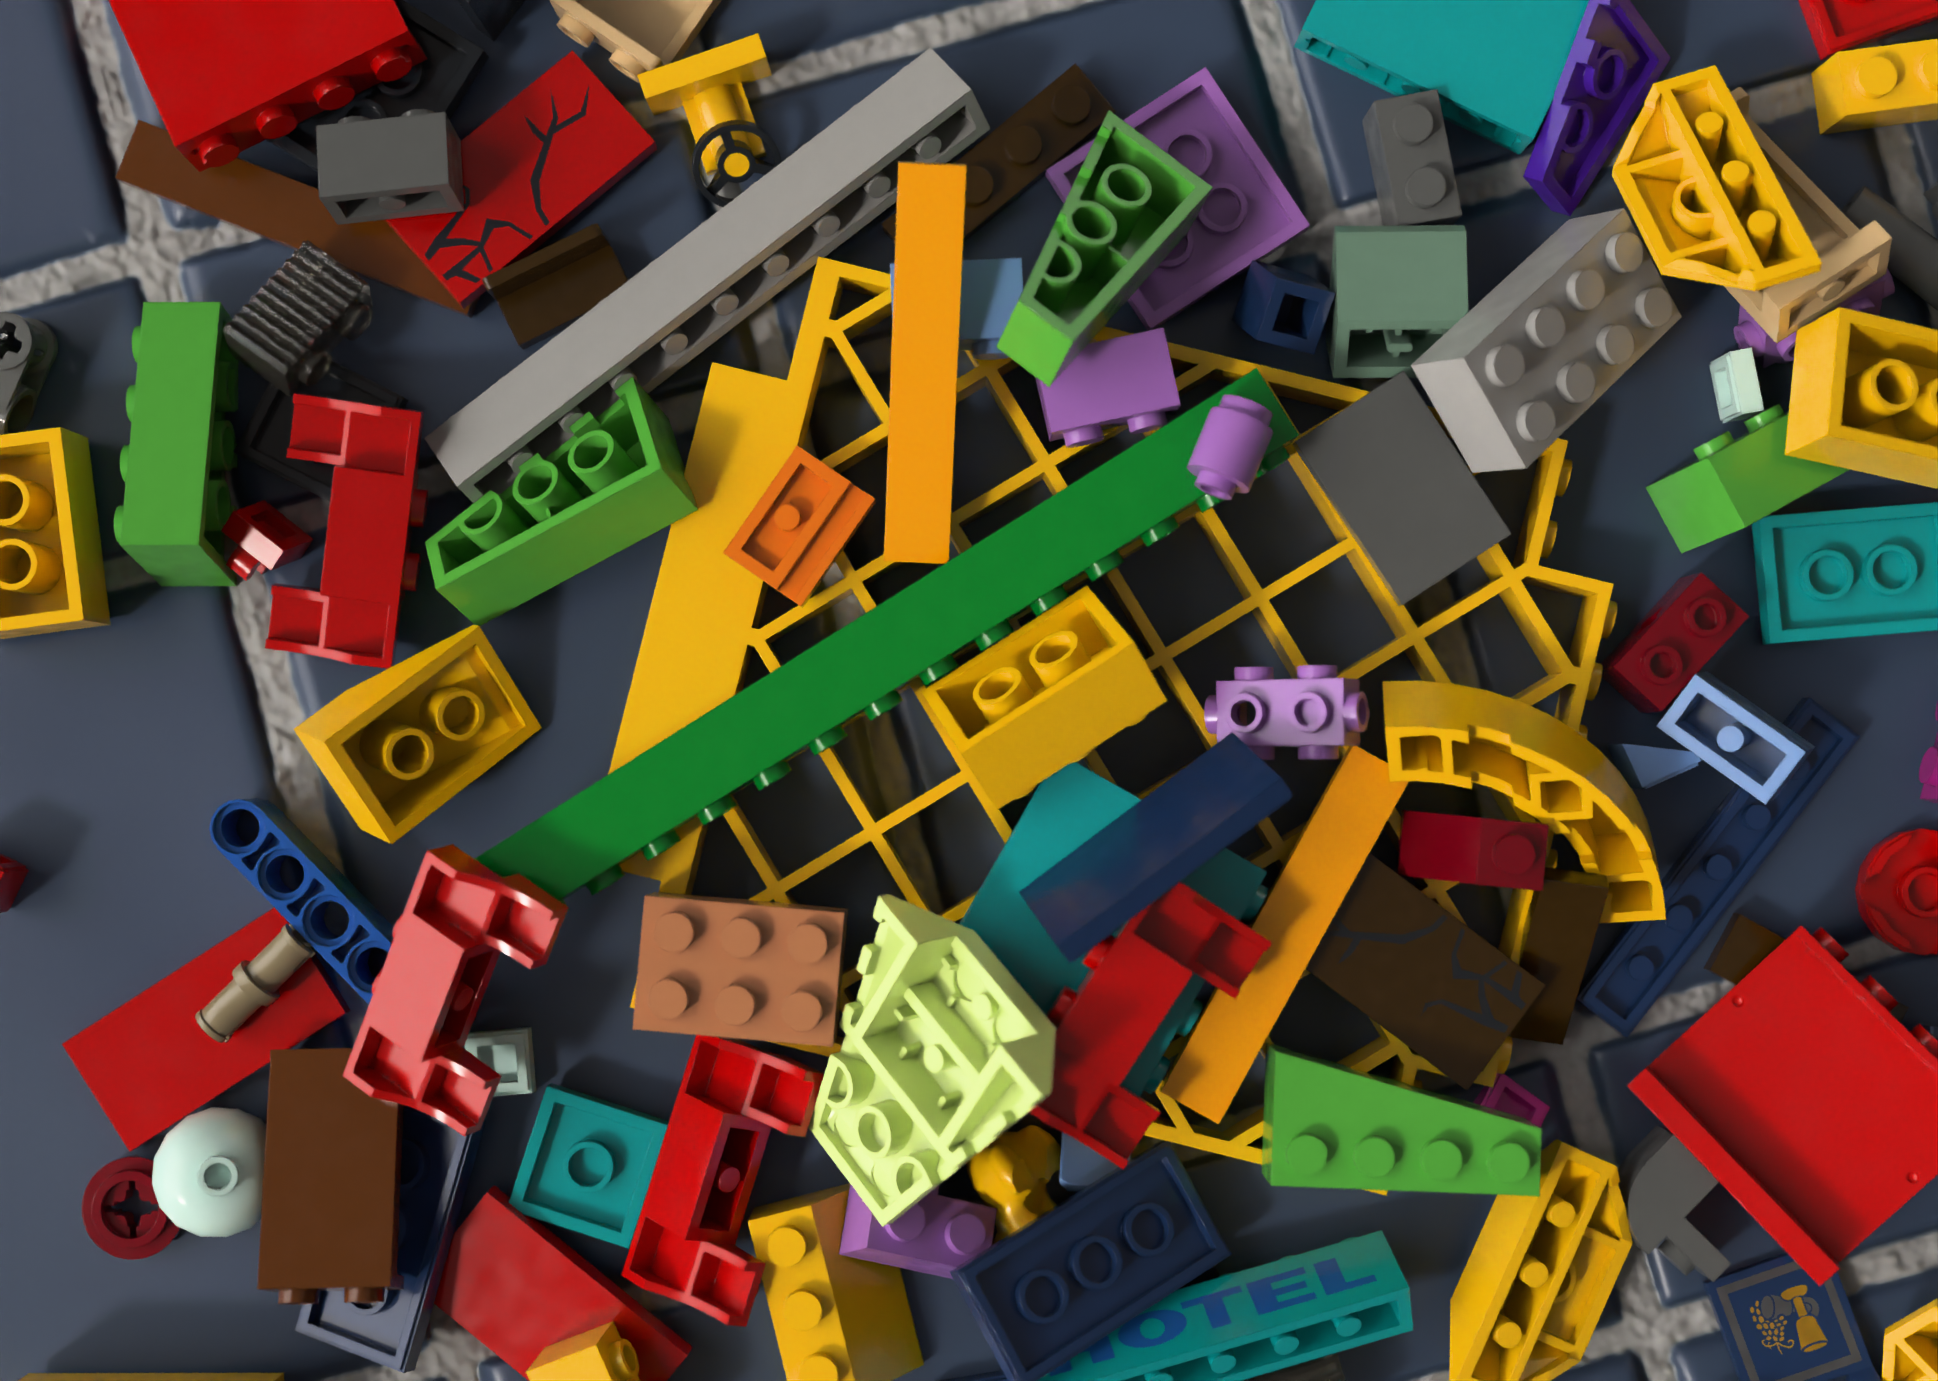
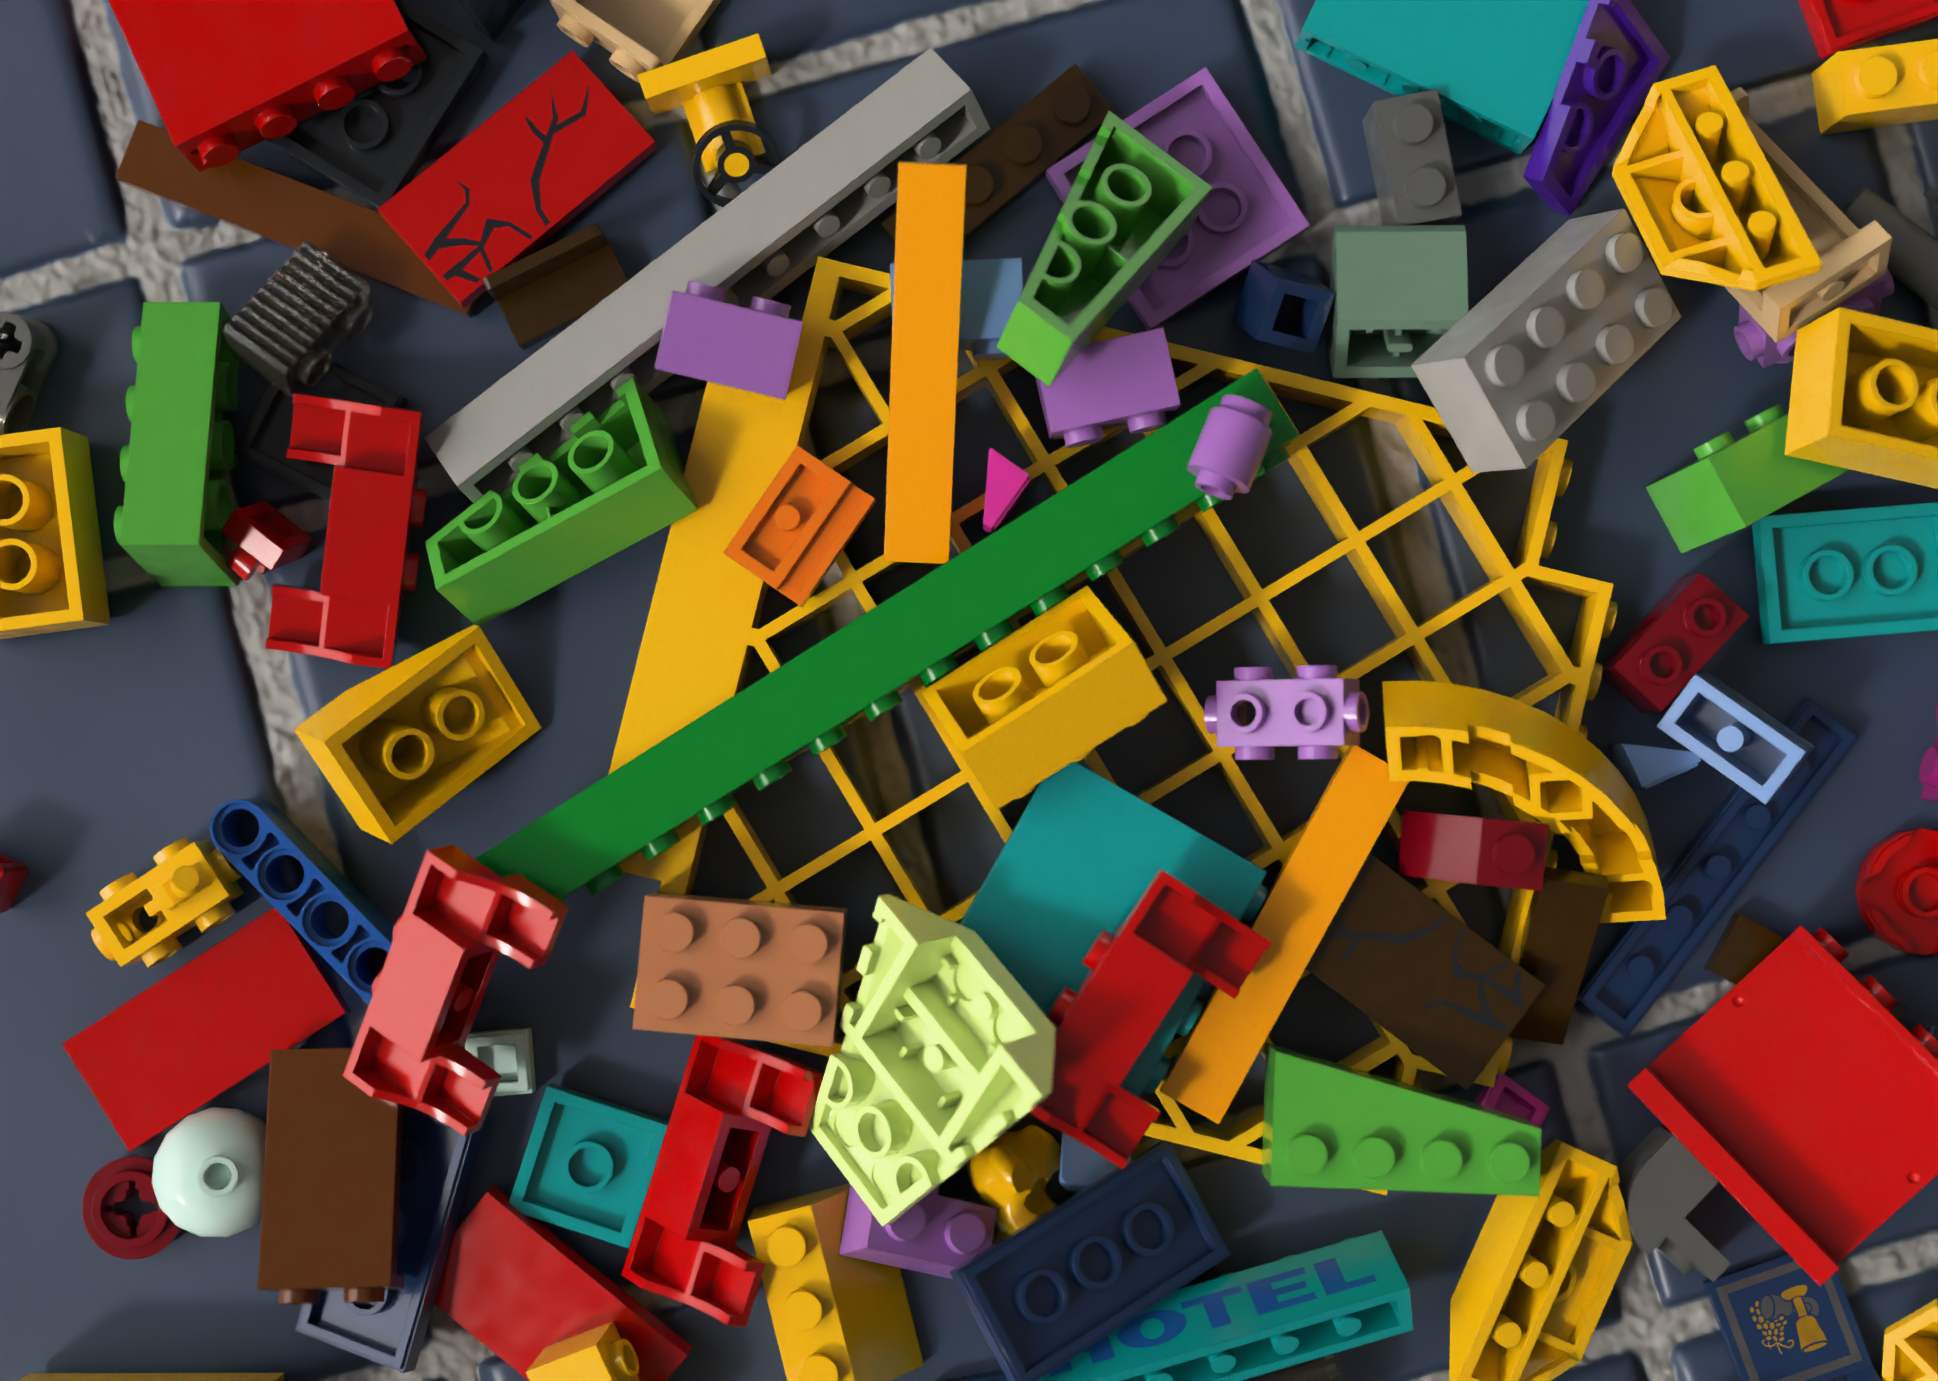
(184, 890): none -> yellow brick
(254, 984): dark tan pin -> none
(390, 167): dark grey brick -> none
(729, 342): none -> medium lavender brick
(1004, 489): none -> dark pink slope
(1154, 846): dark blue tile -> none
(1401, 488): dark grey tile -> none
(1736, 385): light aqua tile -> none

